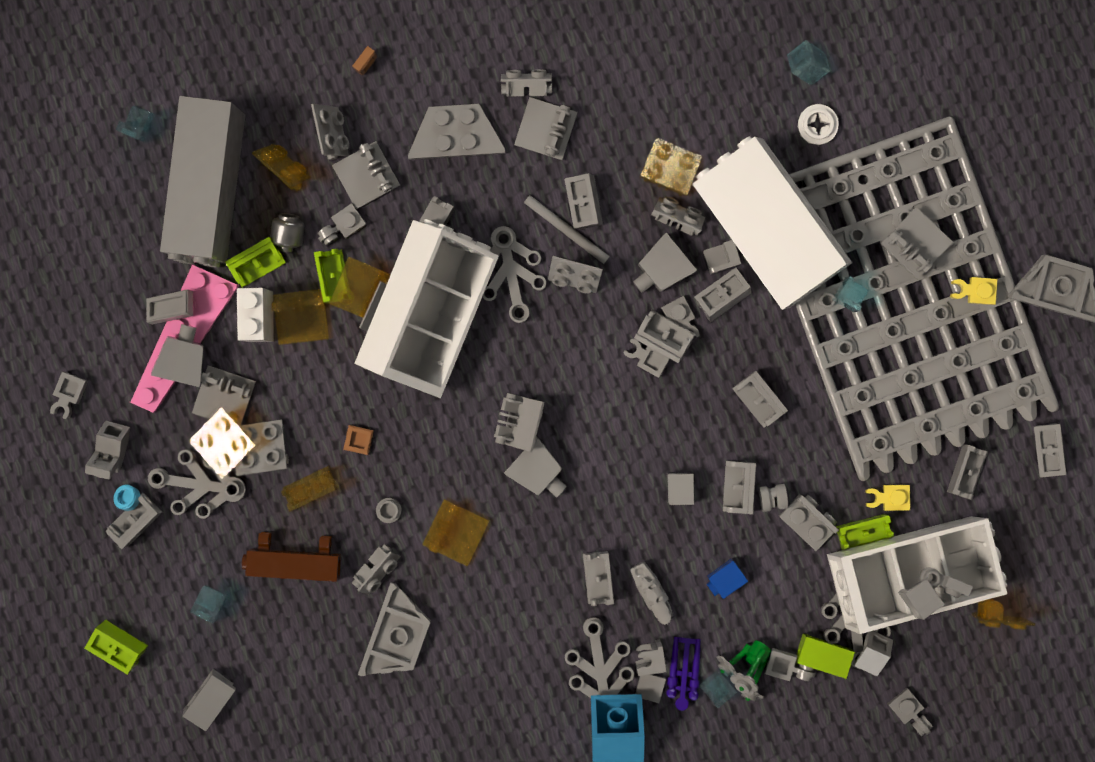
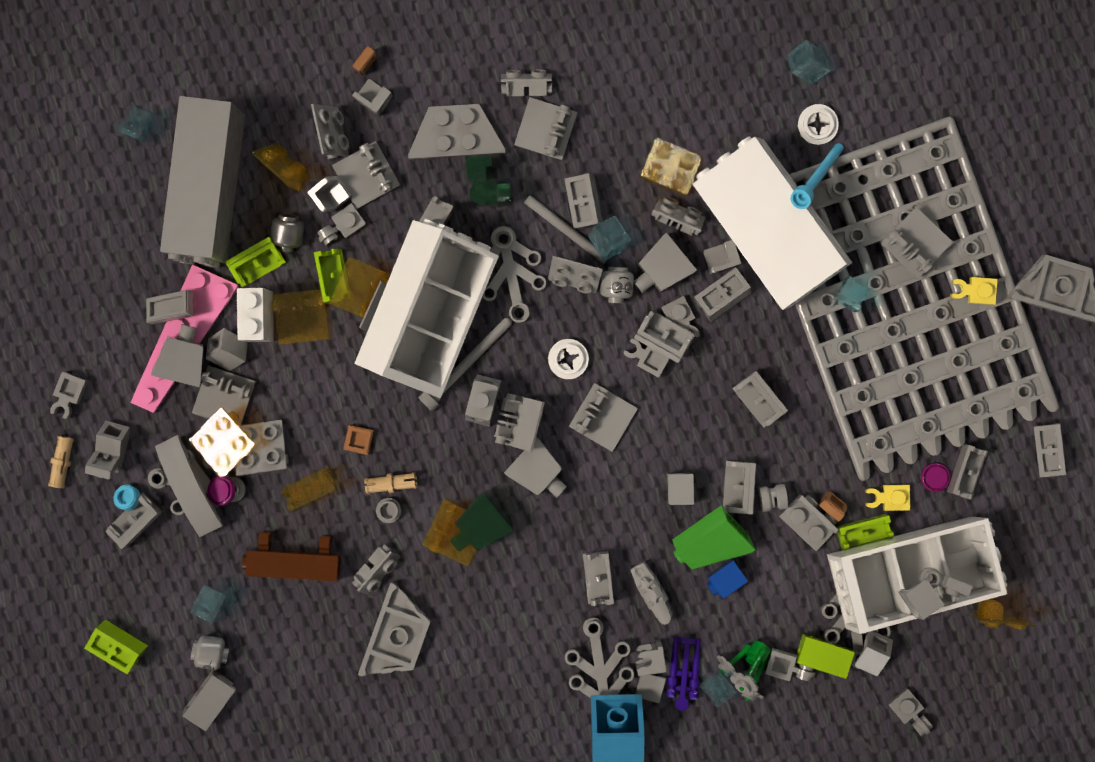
(60, 462): none -> tan pin
(187, 486): none -> light grey slope
(209, 652): none -> light grey head
(221, 490): none -> magenta piece
(226, 350): none -> light grey panel
(330, 194): none -> light grey panel
(373, 97): none -> light grey panel
(390, 483): none -> tan pin
(432, 401): none -> light grey piece
(480, 525): none -> clear green torso
(482, 400): none -> light grey torso
(485, 191): none -> clear green hips
(573, 348): none -> white gear
(603, 417): none -> light grey hinge
(609, 238): none -> clear light blue panel
(617, 284): none -> light grey head
(712, 540): none -> bright green slope
(803, 194): none -> medium azure piece
(833, 505): none -> medium nougat tile
(935, 477): none -> magenta piece

